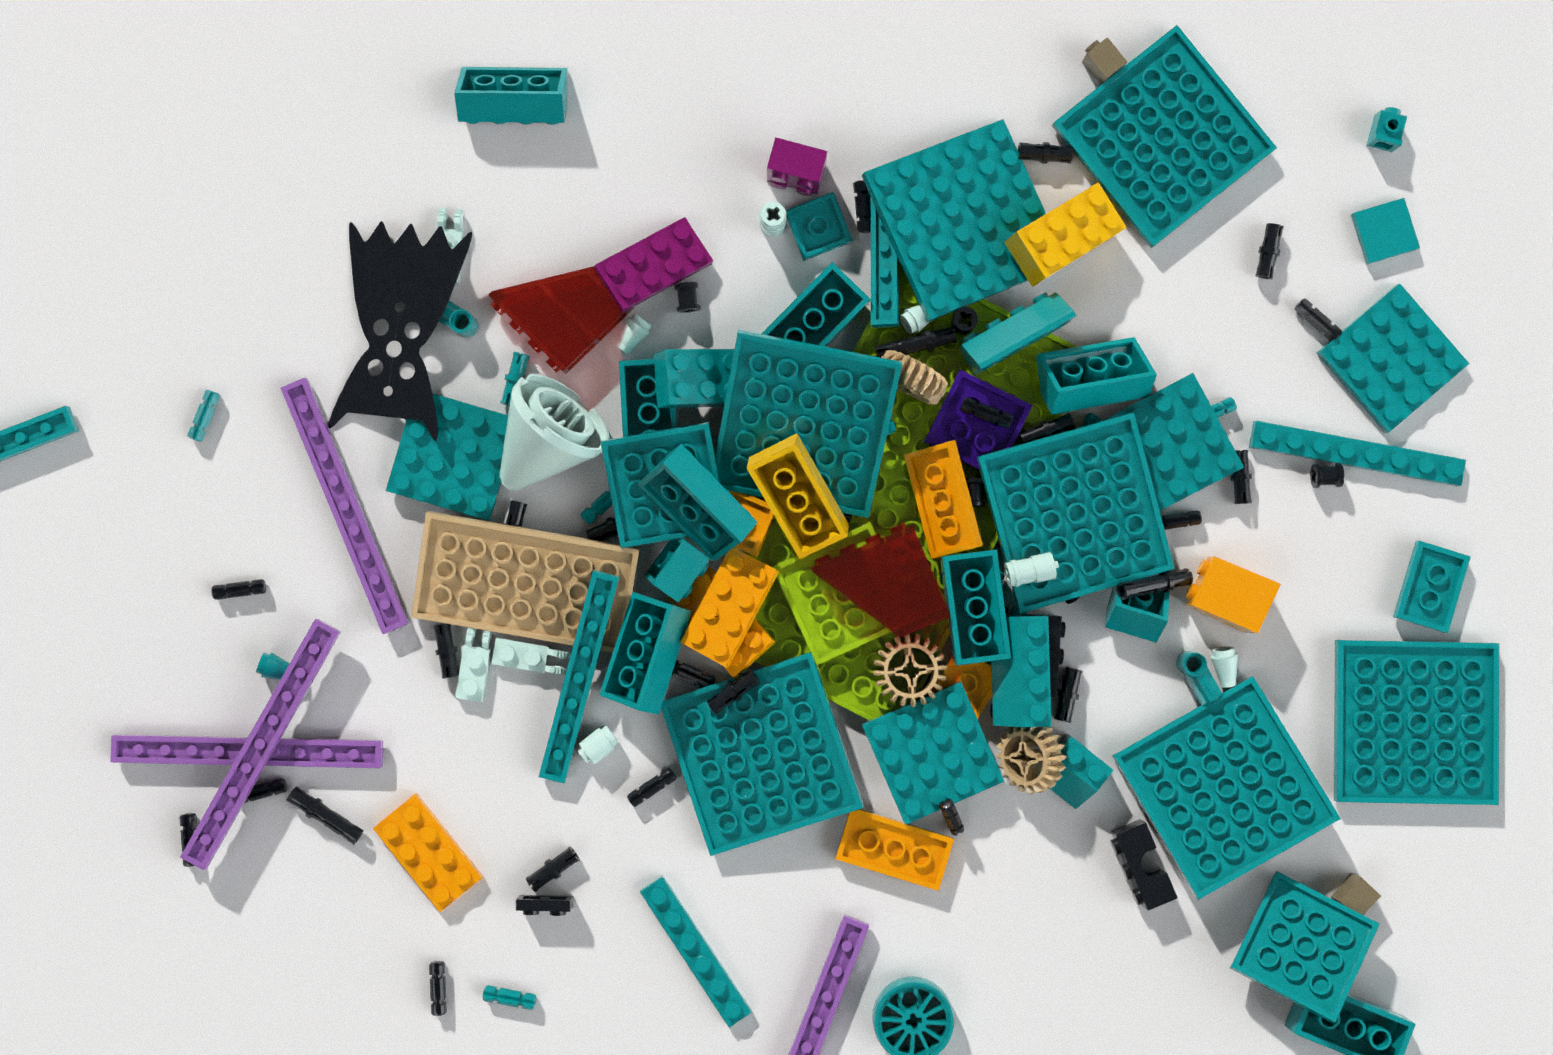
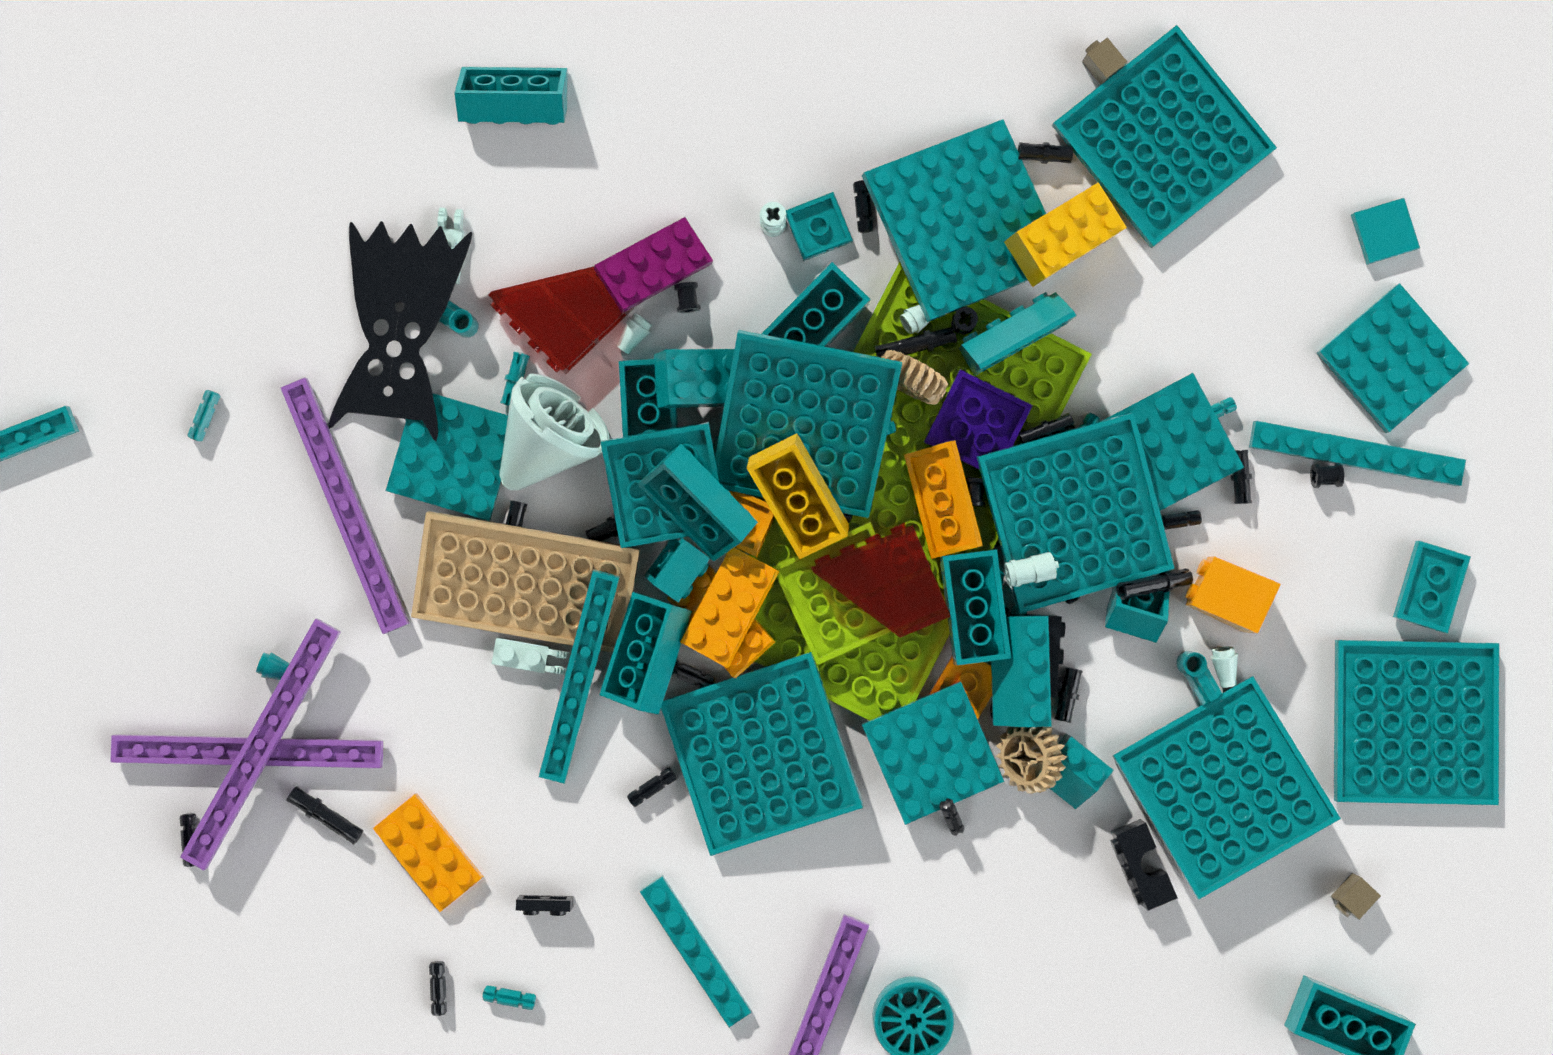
(238, 589): black axle -> none
(267, 789): black axle -> none
(446, 650): black pin -> none
(474, 667): light aqua hinge -> none
(552, 869): black pin -> none
(597, 745): light aqua brick -> none
(598, 507): teal axle -> none
(733, 691): black pin -> none
(796, 167): magenta brick -> none
(883, 276): teal plate -> none
(894, 848): light orange plate -> none
(909, 656): tan gear -> none
(986, 413): black axle -> none
(1094, 375): teal slope -> none
(1269, 251): black pin -> none
(1305, 946): teal plate -> none
(1318, 319): black axle -> none
(1381, 135): teal brick -> none

